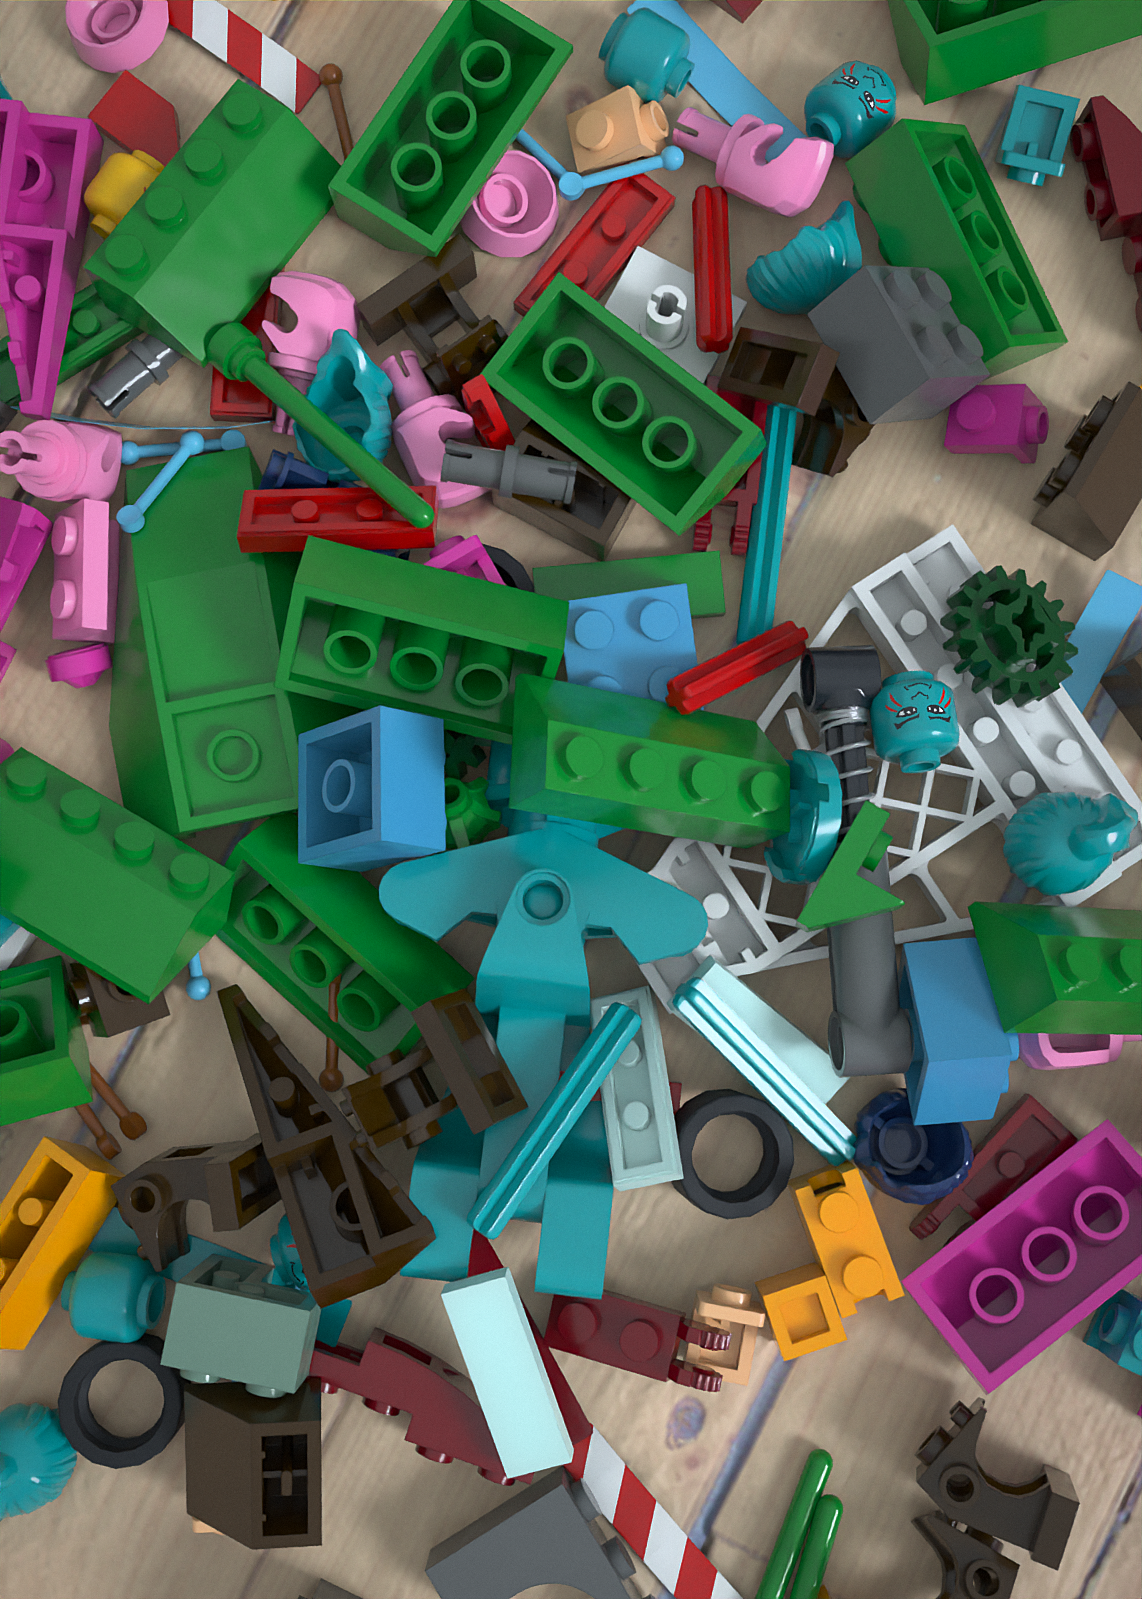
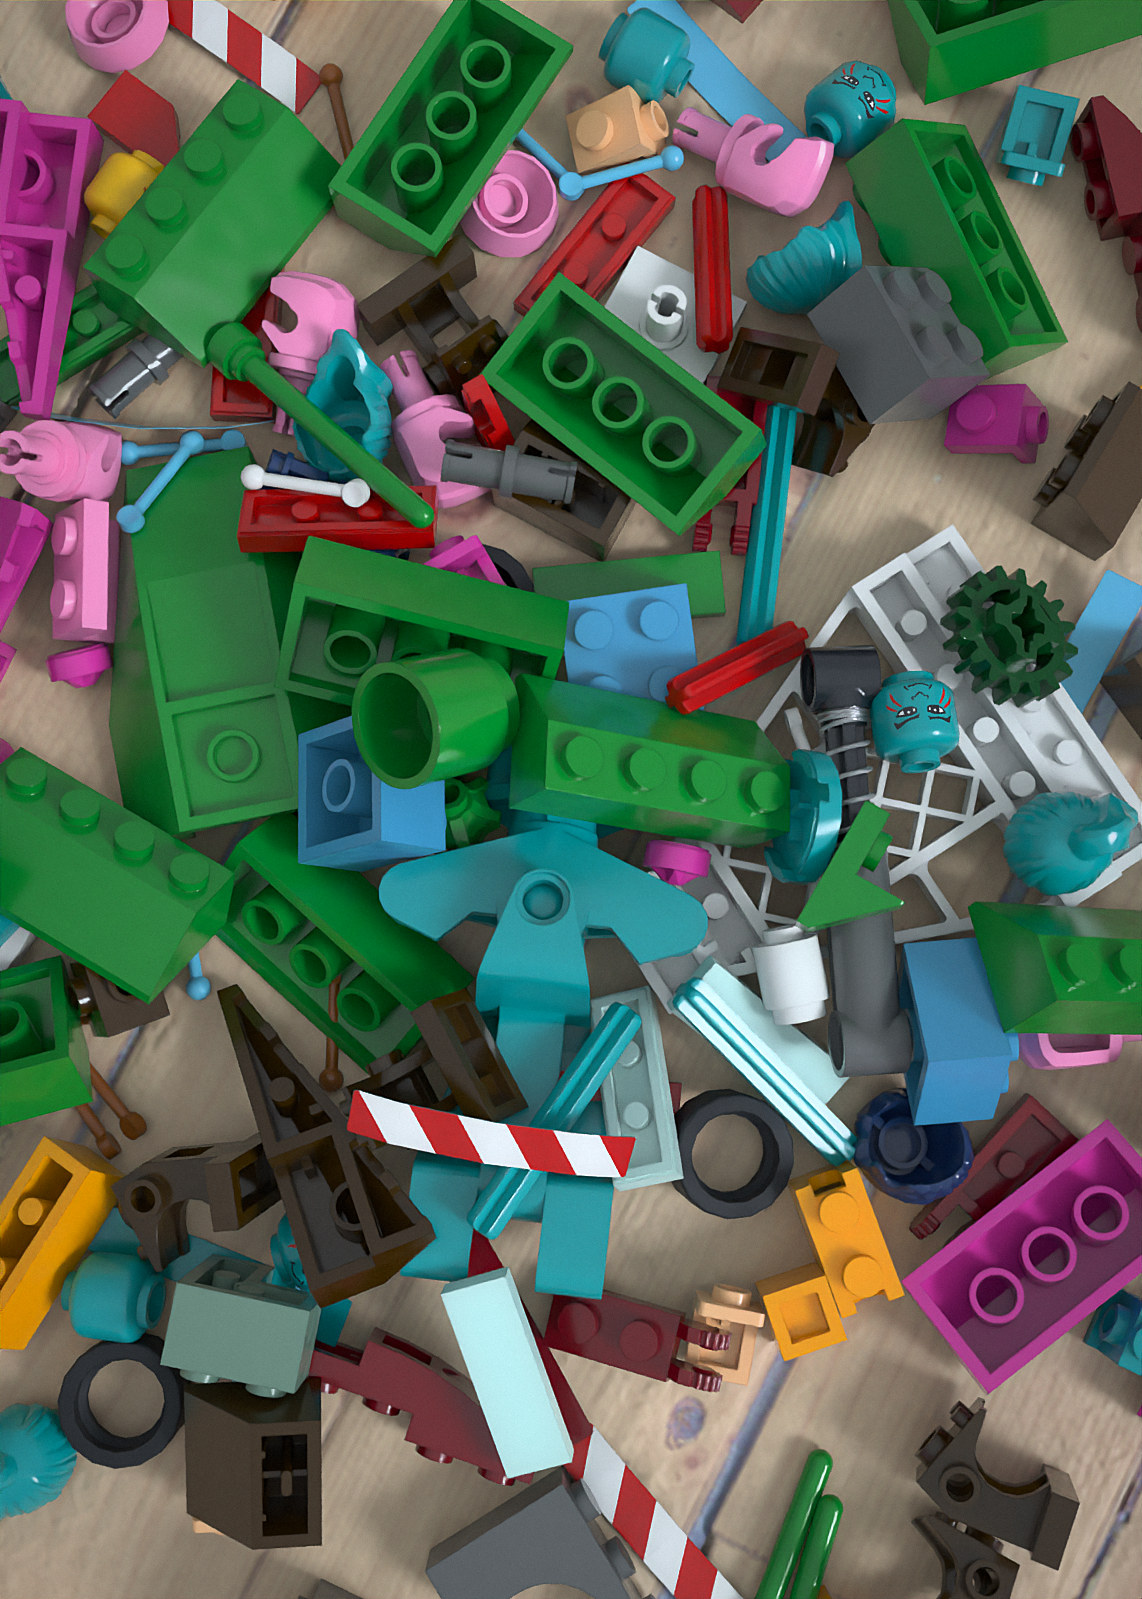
(353, 493): none -> white hinge
(434, 716): none -> green piece
(487, 1140): none -> sticker
(676, 862): none -> dark pink tile
(791, 975): none -> white brick

